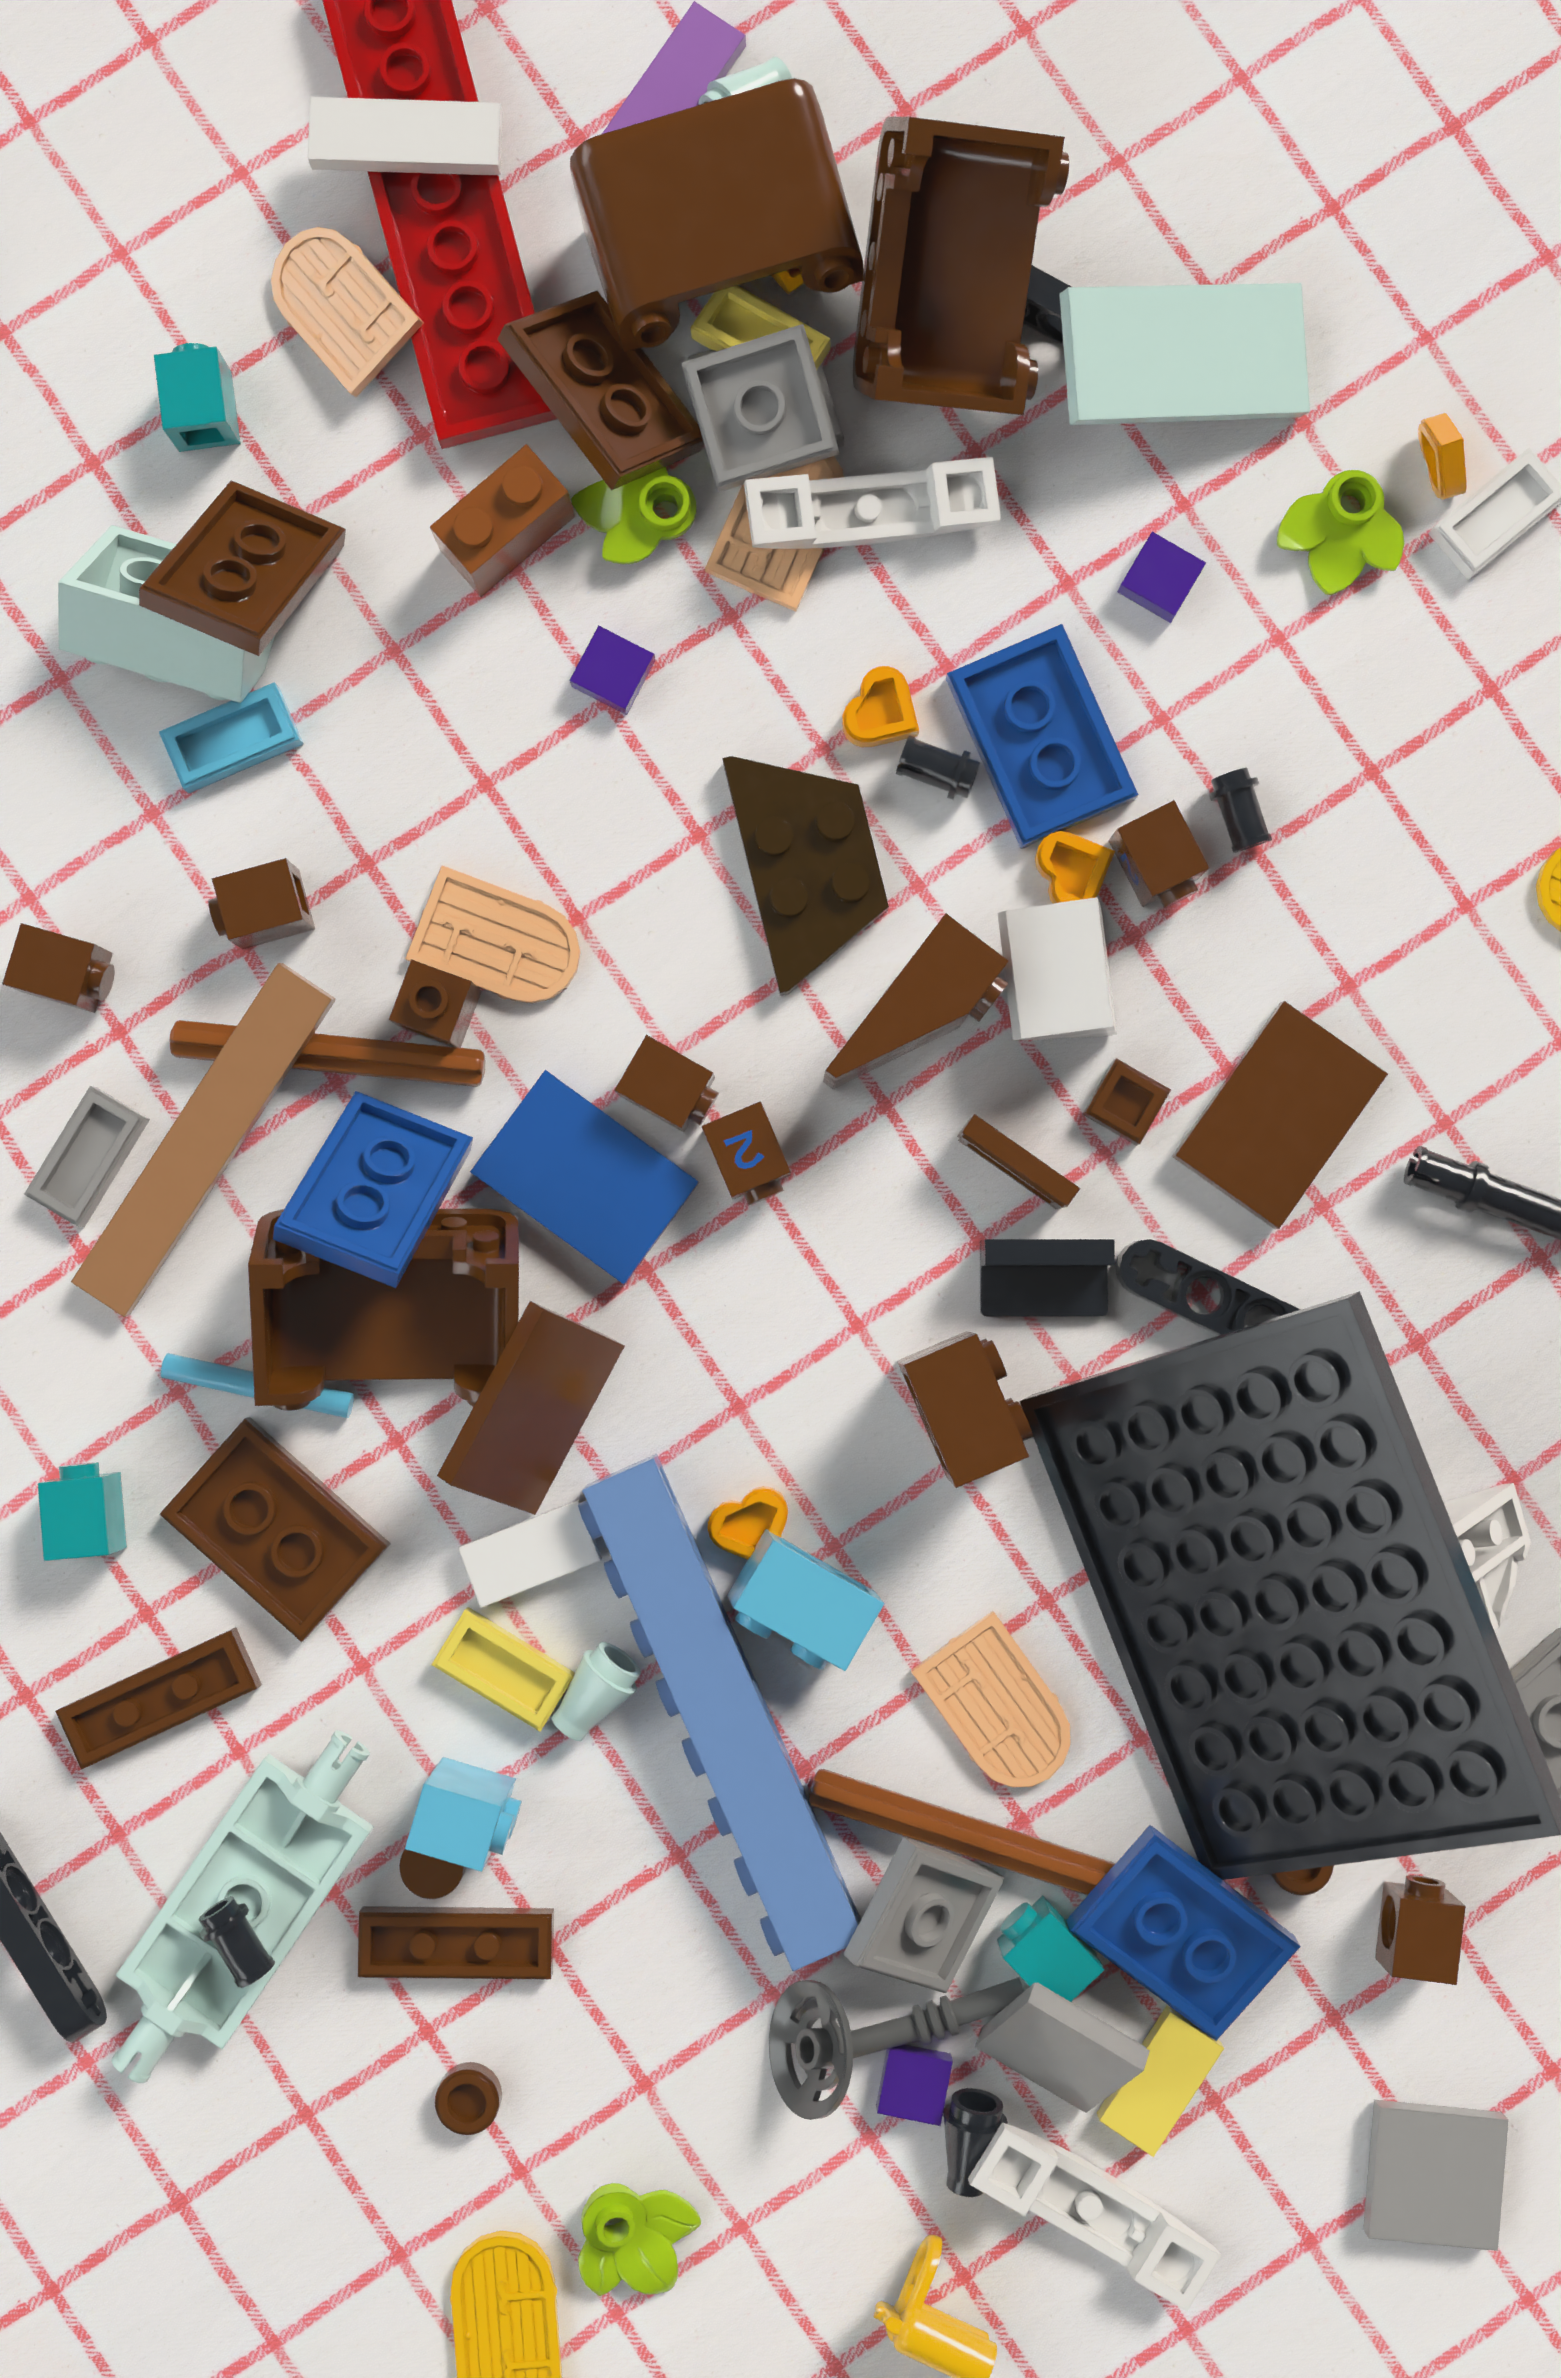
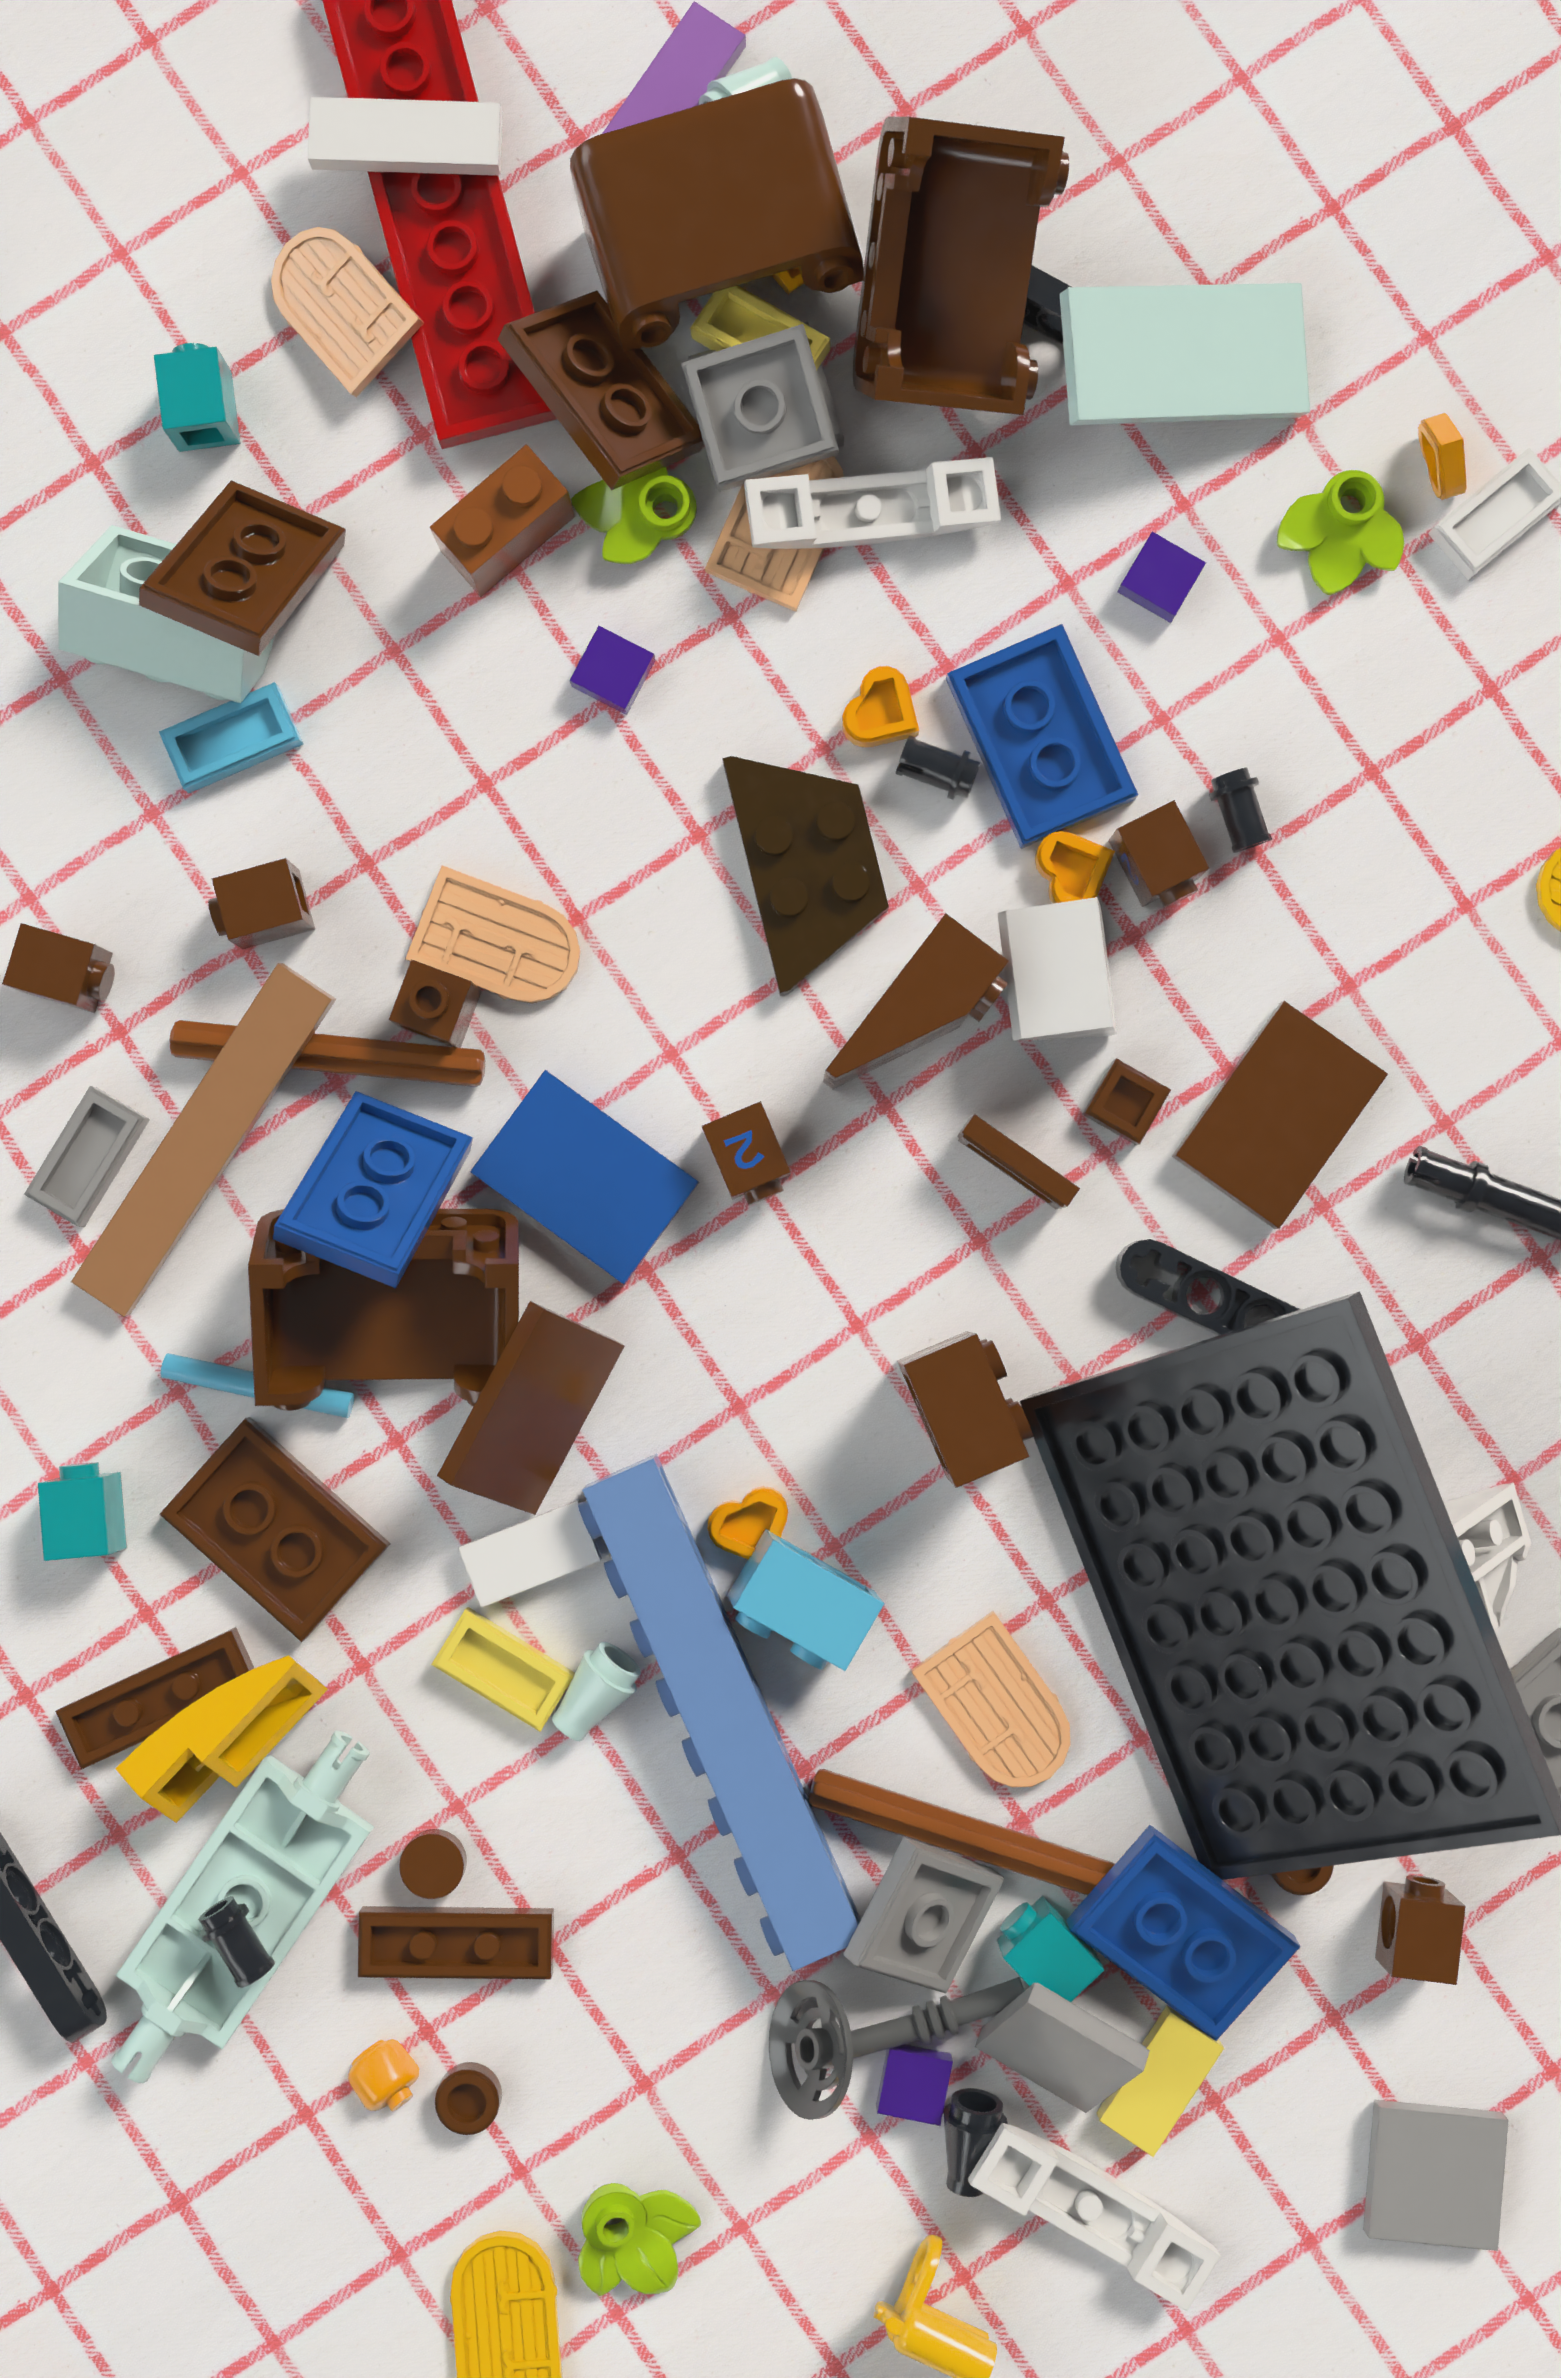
(220, 1736): none -> yellow slope
(383, 2076): none -> light orange piece
(464, 1814): medium azure brick -> none
(668, 1085): reddish brown brick -> none
(1045, 1277): black panel -> none

